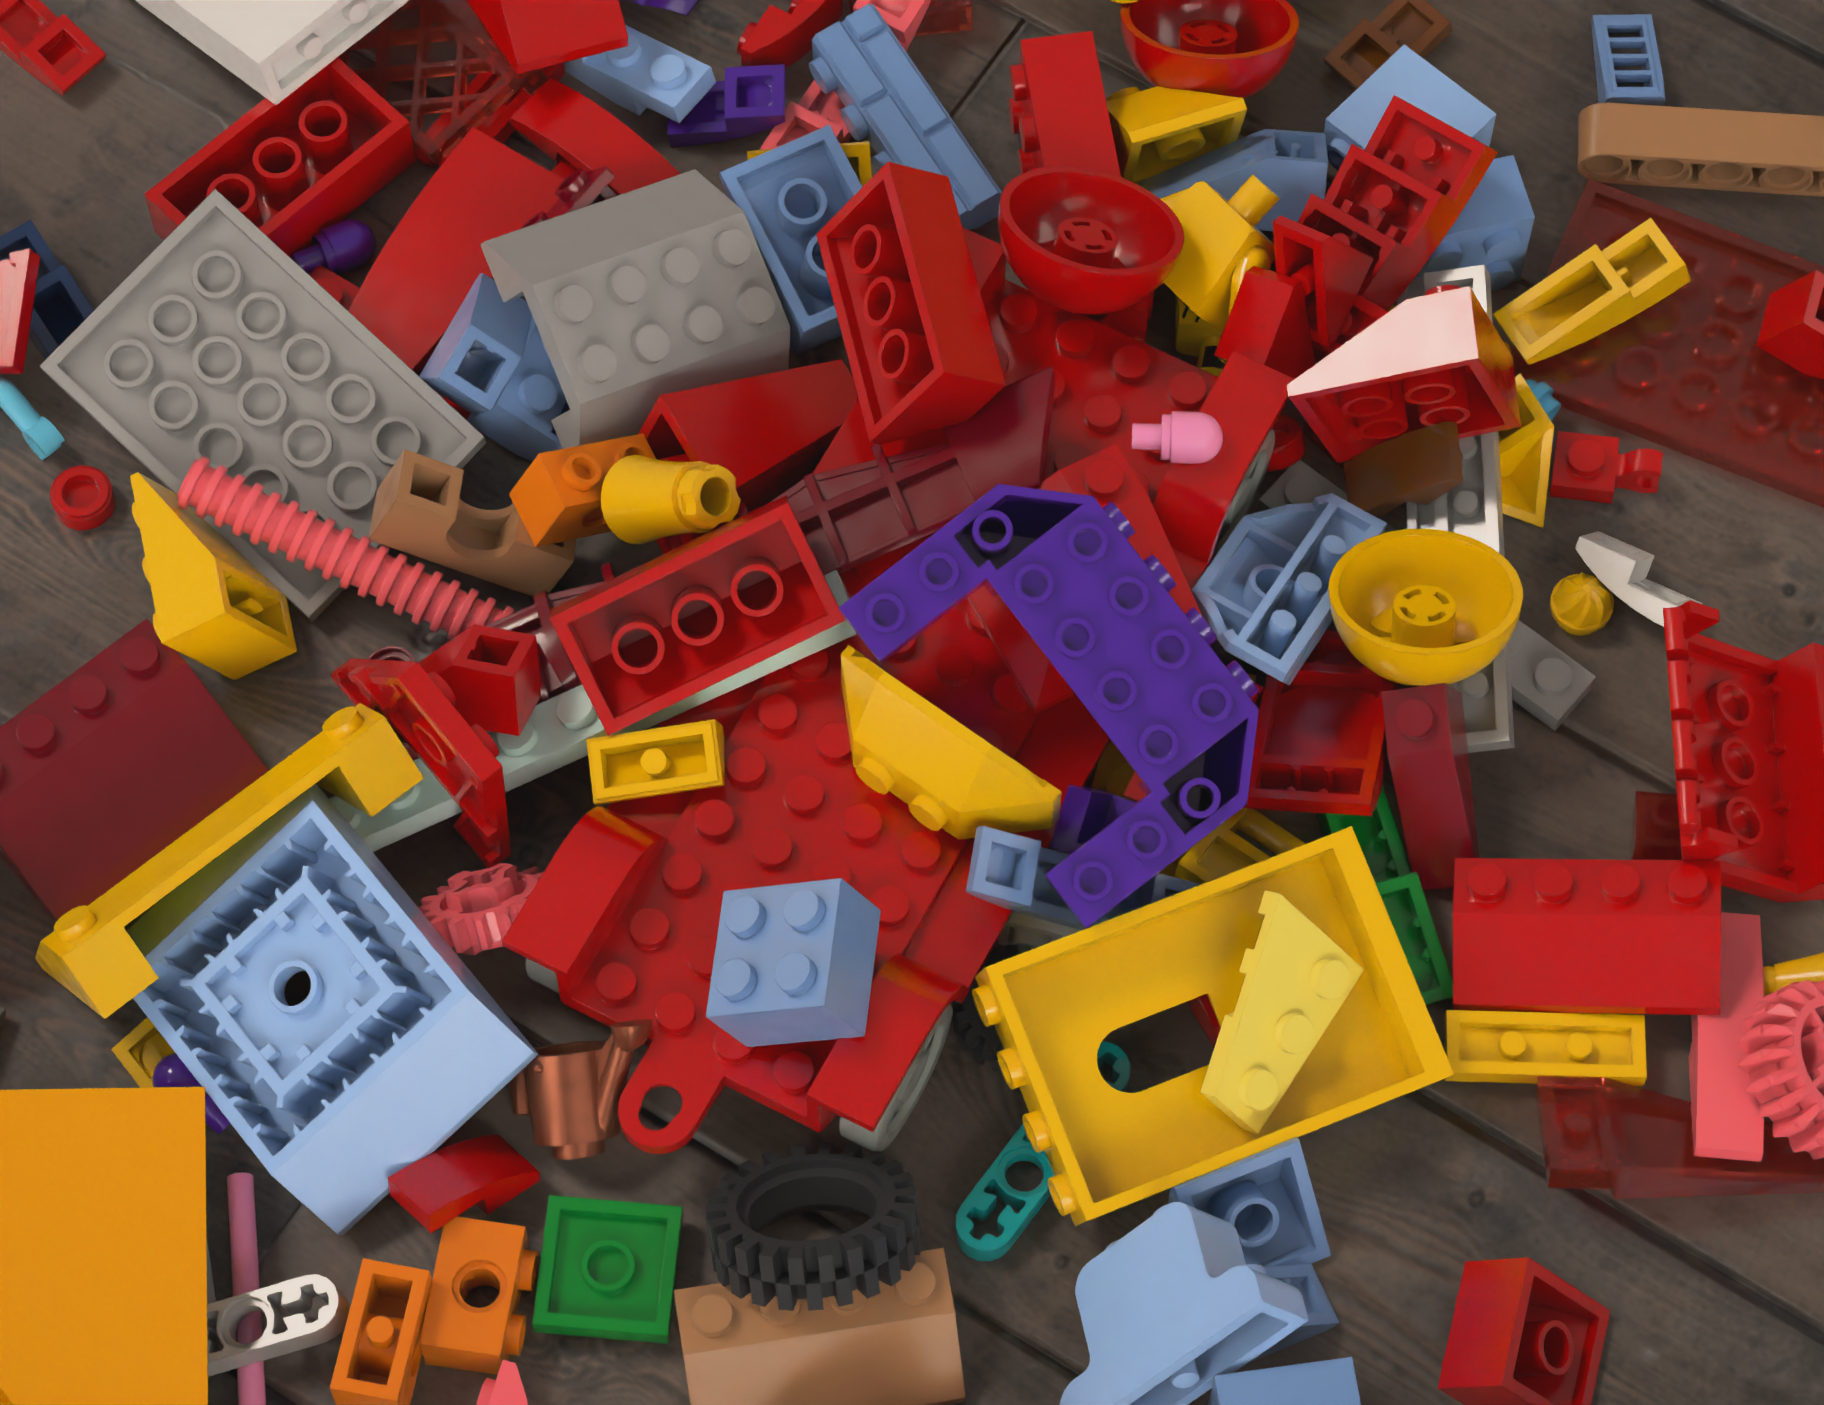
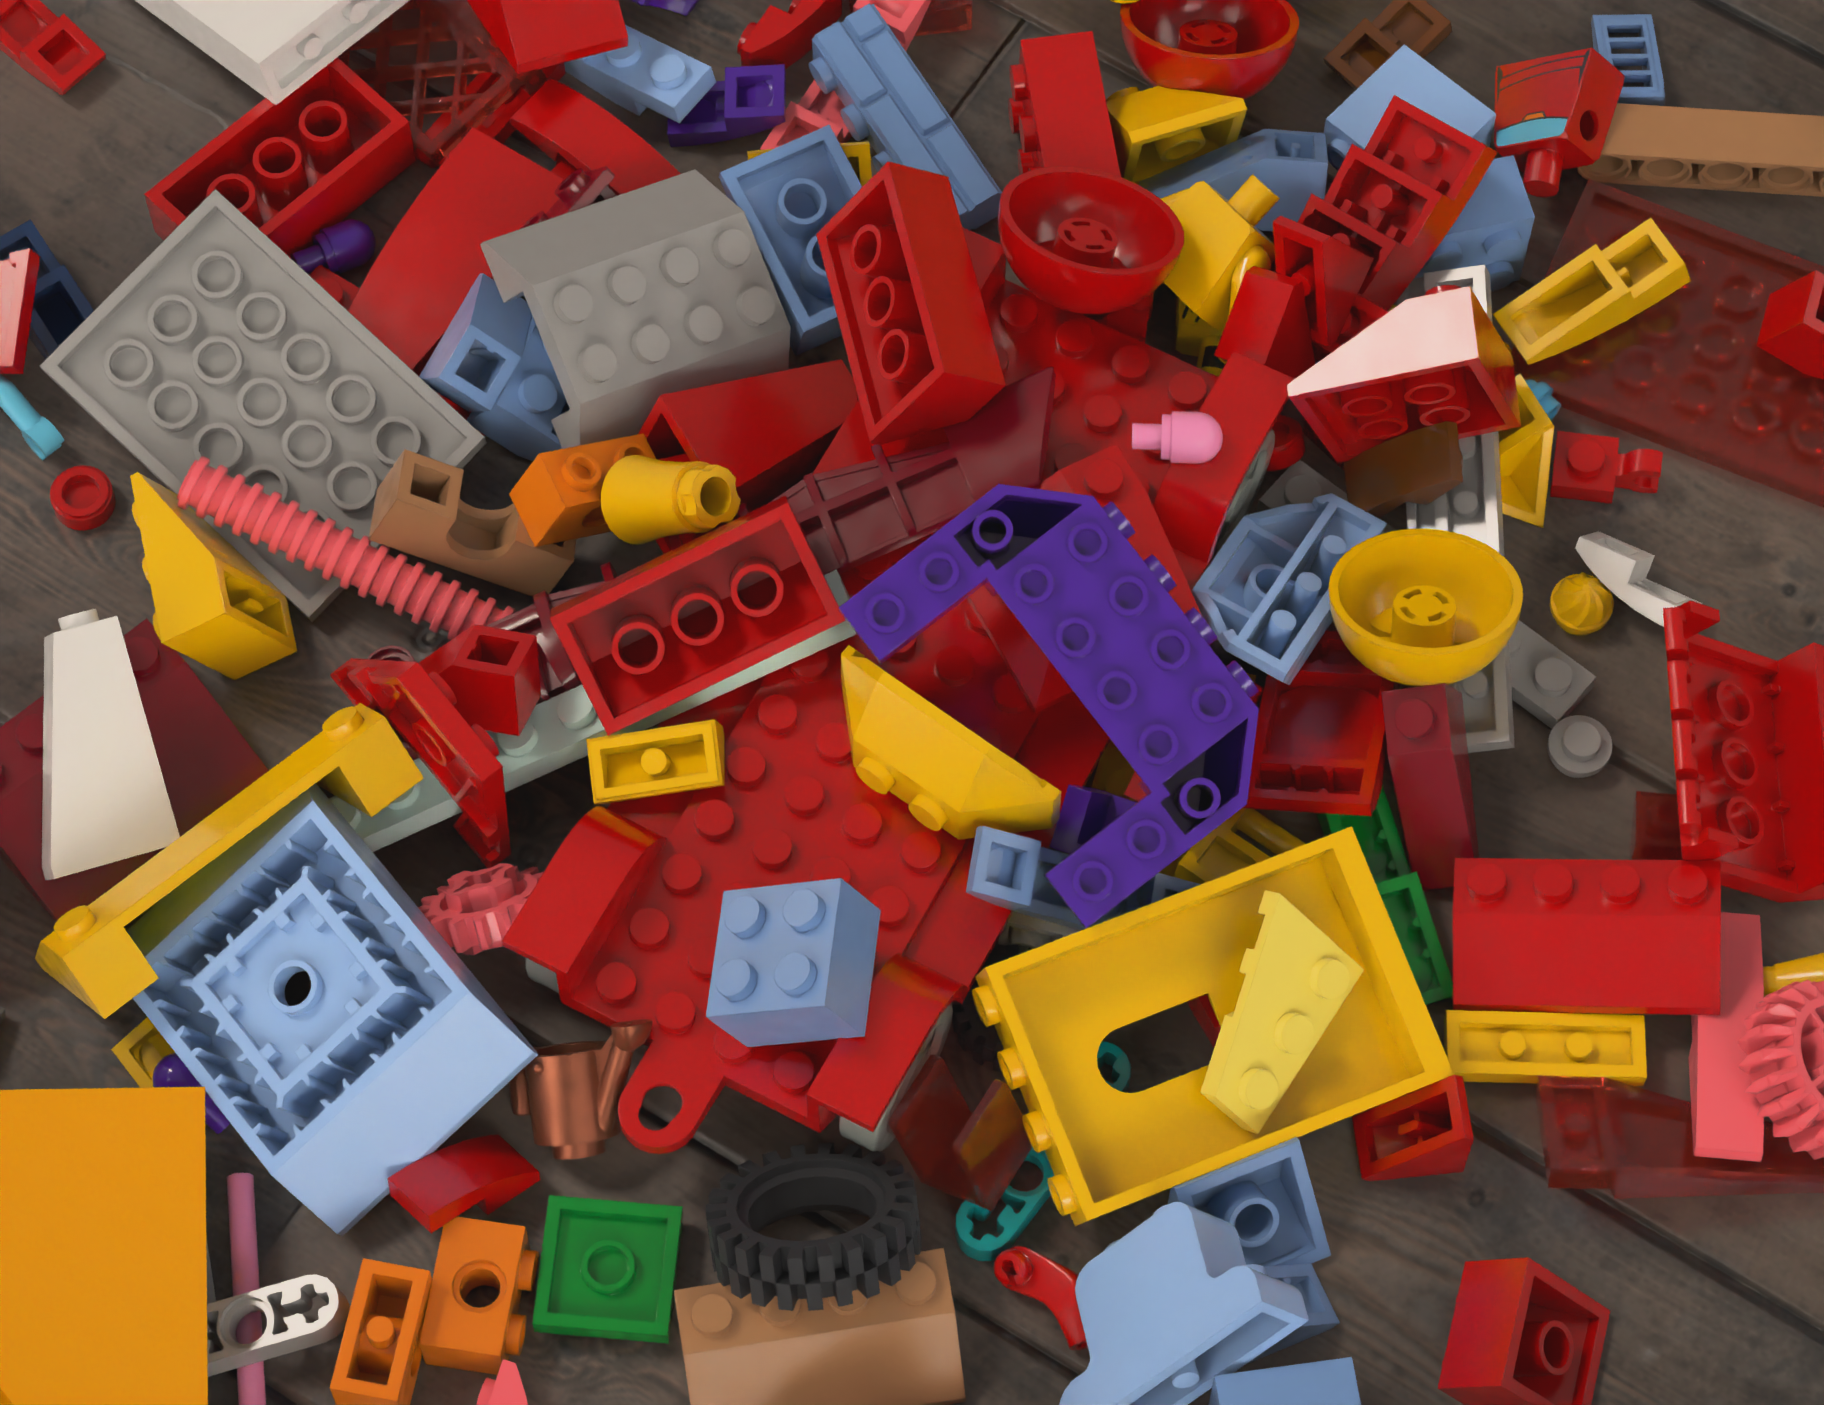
(98, 754): none -> white slope
(942, 1132): none -> clear red piece
(1046, 1281): none -> red arm
(1416, 1133): none -> red slope
(1554, 114): none -> red torso
(1579, 746): none -> light grey plate

